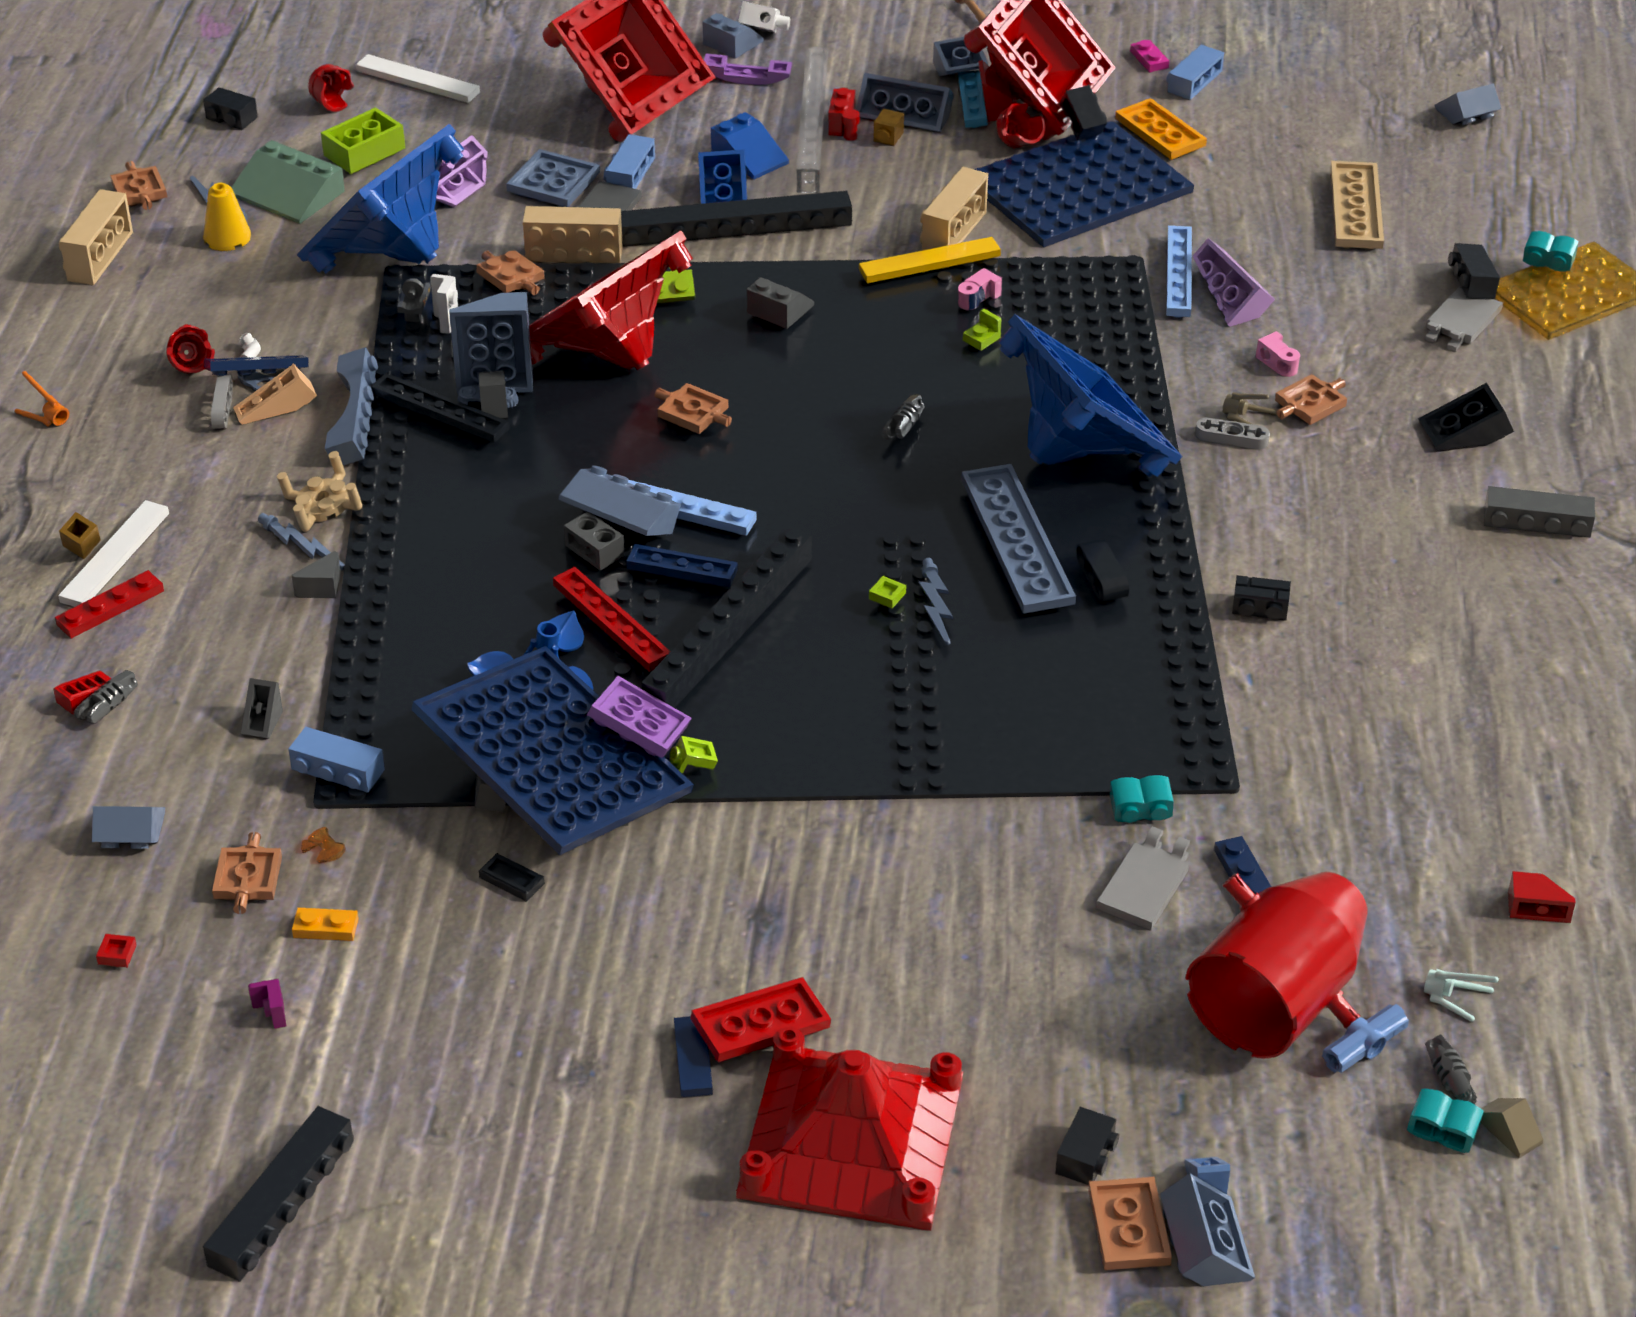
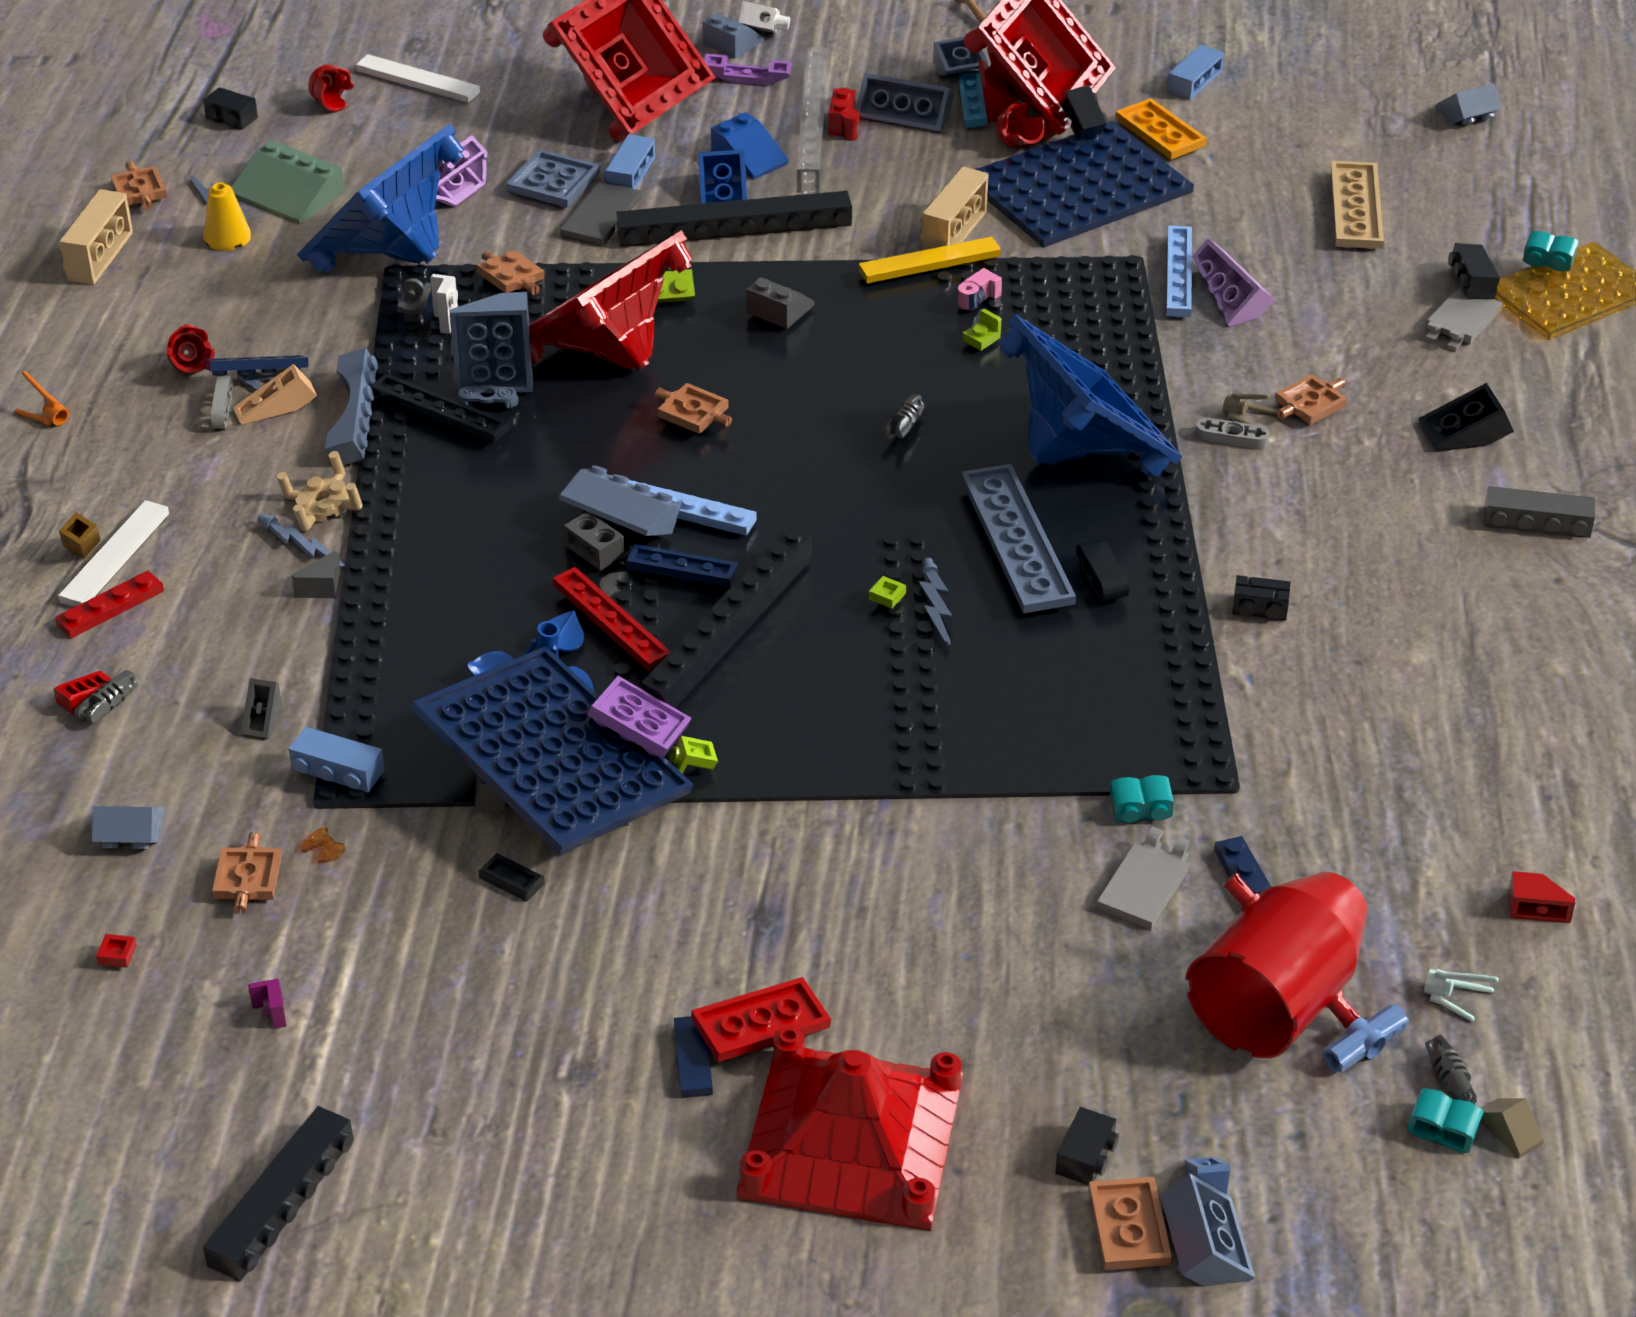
(250, 345): white arm -> none
(325, 924): light orange plate -> none
(363, 140): lime brick -> none
(493, 393): dark grey slope -> none
(572, 234): tan brick -> none
(888, 127): pearl gold brick -> none
(1149, 56): dark pink plate -> none
(1278, 355): bright pink leg -> none

